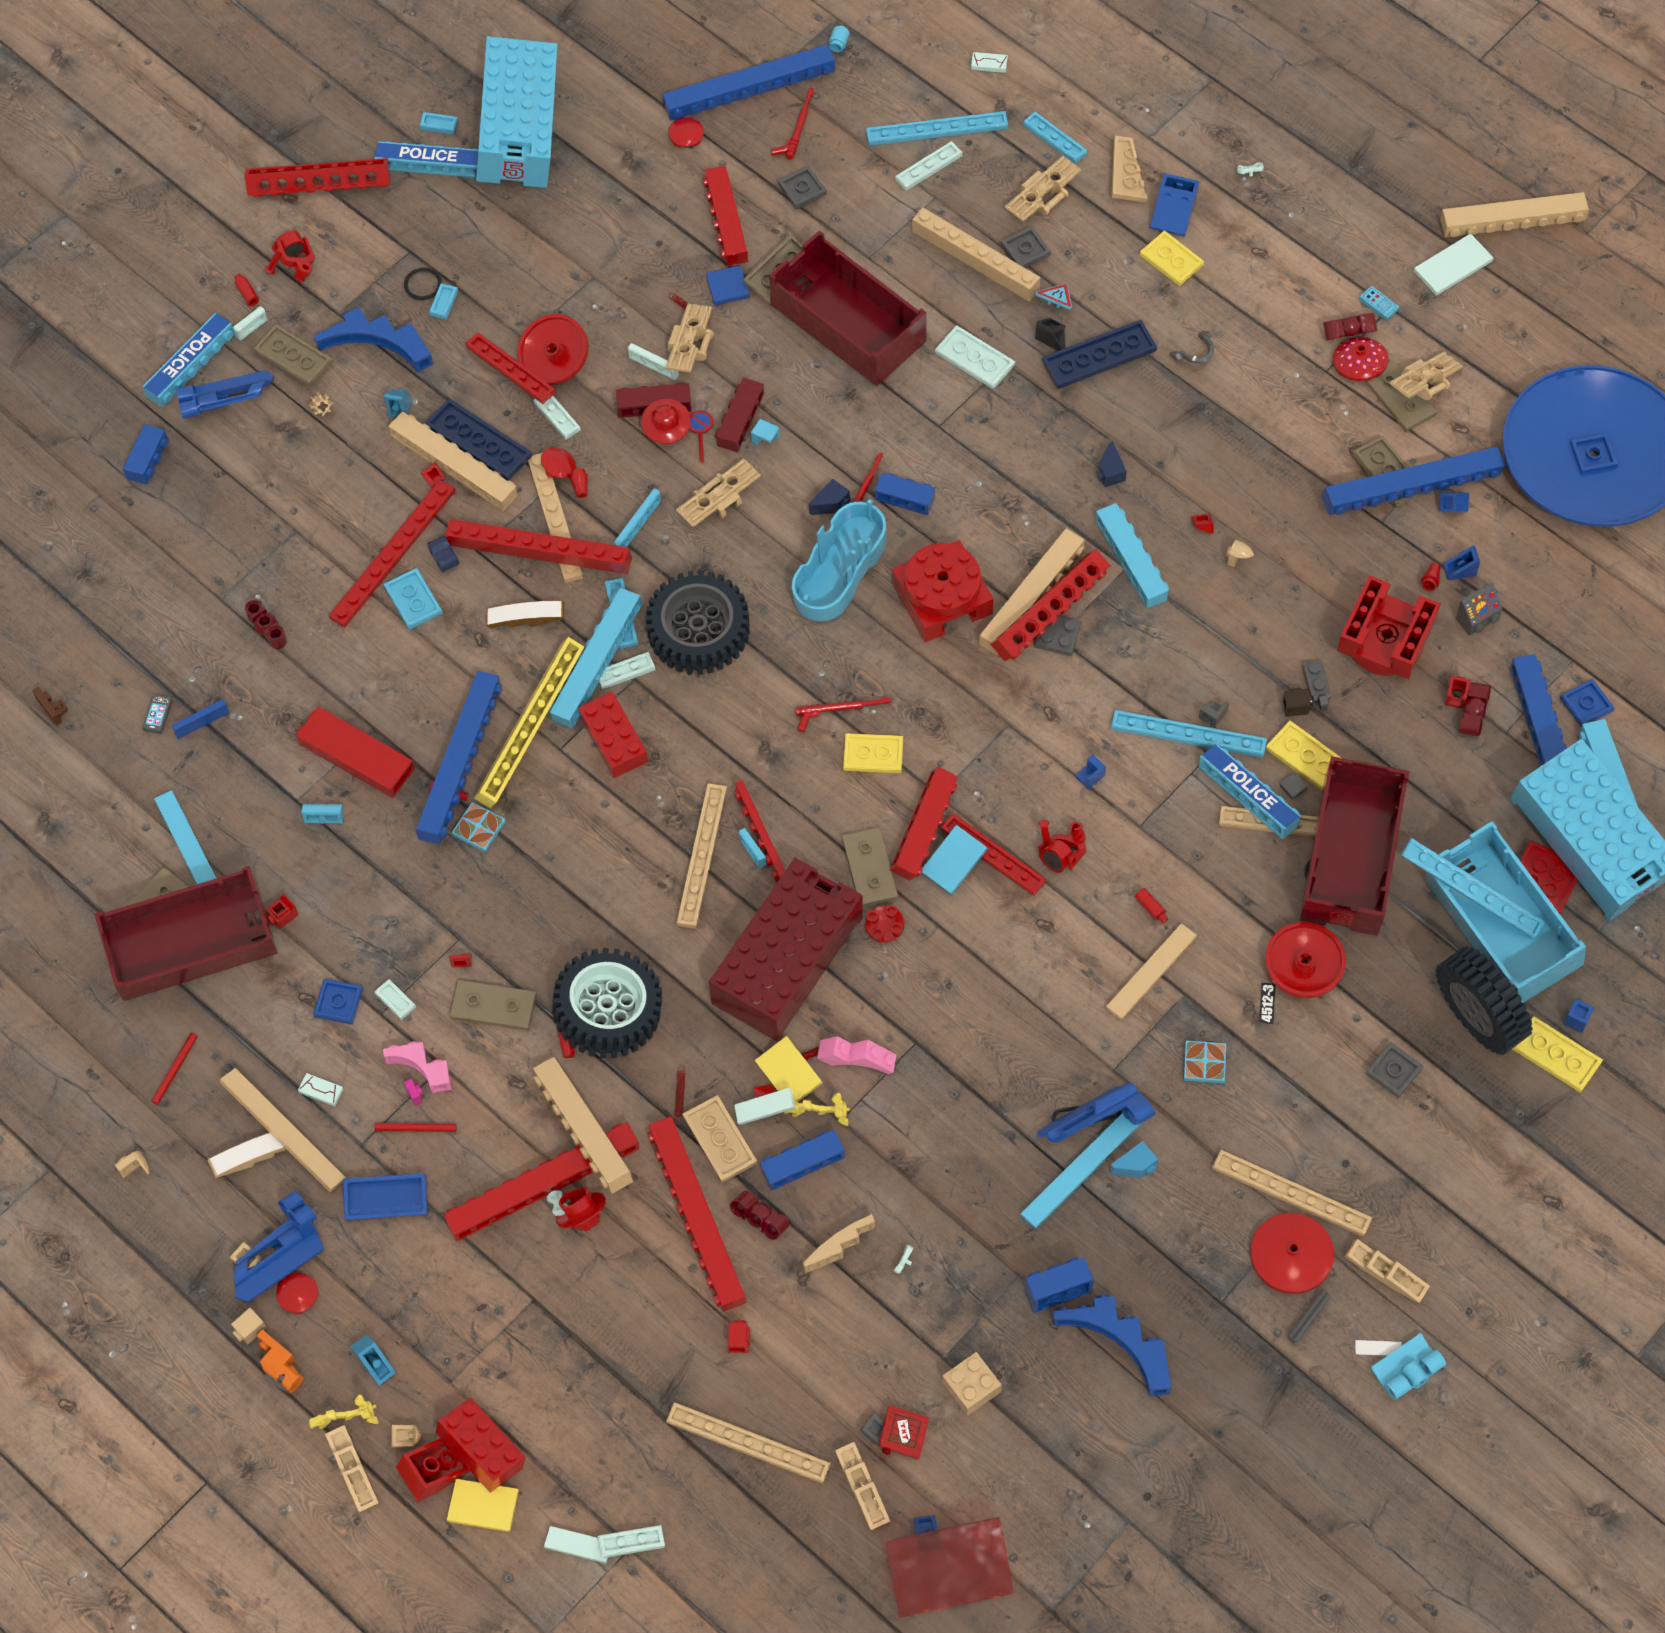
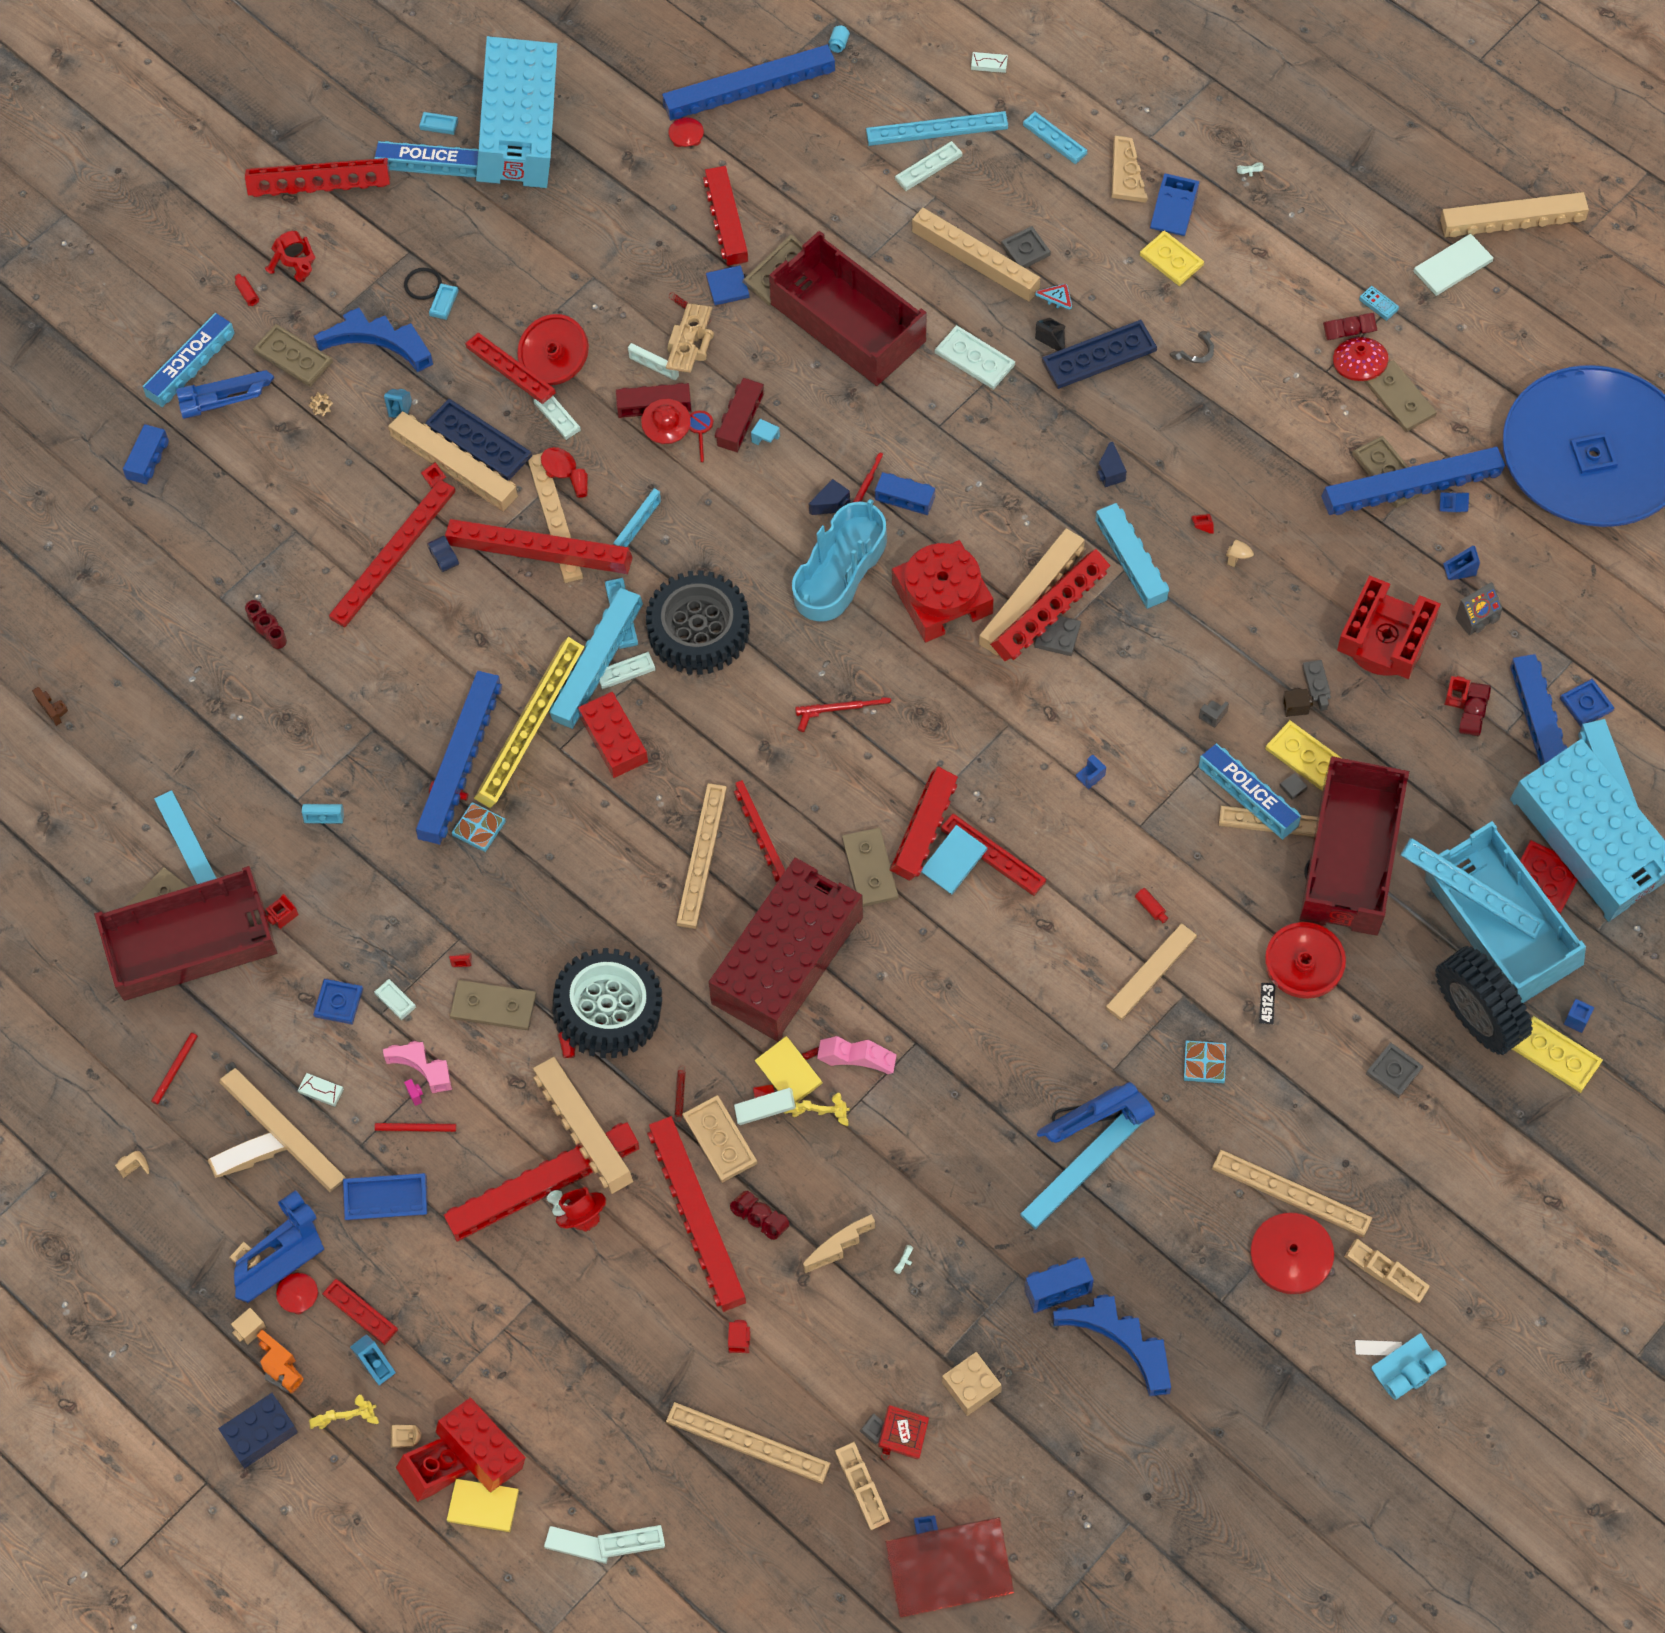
(157, 714): tile -> none
(200, 719): blue tile -> none
(250, 323): light aqua tile -> none
(258, 1430): none -> dark blue brick
(351, 1468): tan slope -> none
(355, 752): red brick -> none
(360, 1311): none -> red tile
(413, 598): medium azure tile -> none
(523, 613): white slope -> none
(720, 496): tan piece -> none
(752, 848): medium azure tile -> none
(792, 143): red piece -> none
(802, 187): dark grey plate -> none
(802, 1160): blue brick -> none
(873, 753): light yellow tile -> none
(884, 923): red dish -> none
(1039, 185): tan piece -> none
(1056, 851): red piece -> none
(1136, 1162): dark azure slope -> none
(1188, 733): medium azure tile -> none
(1309, 1316): dark grey axle -> none
(1417, 375): tan piece -> none
(1431, 578): red cone -> none

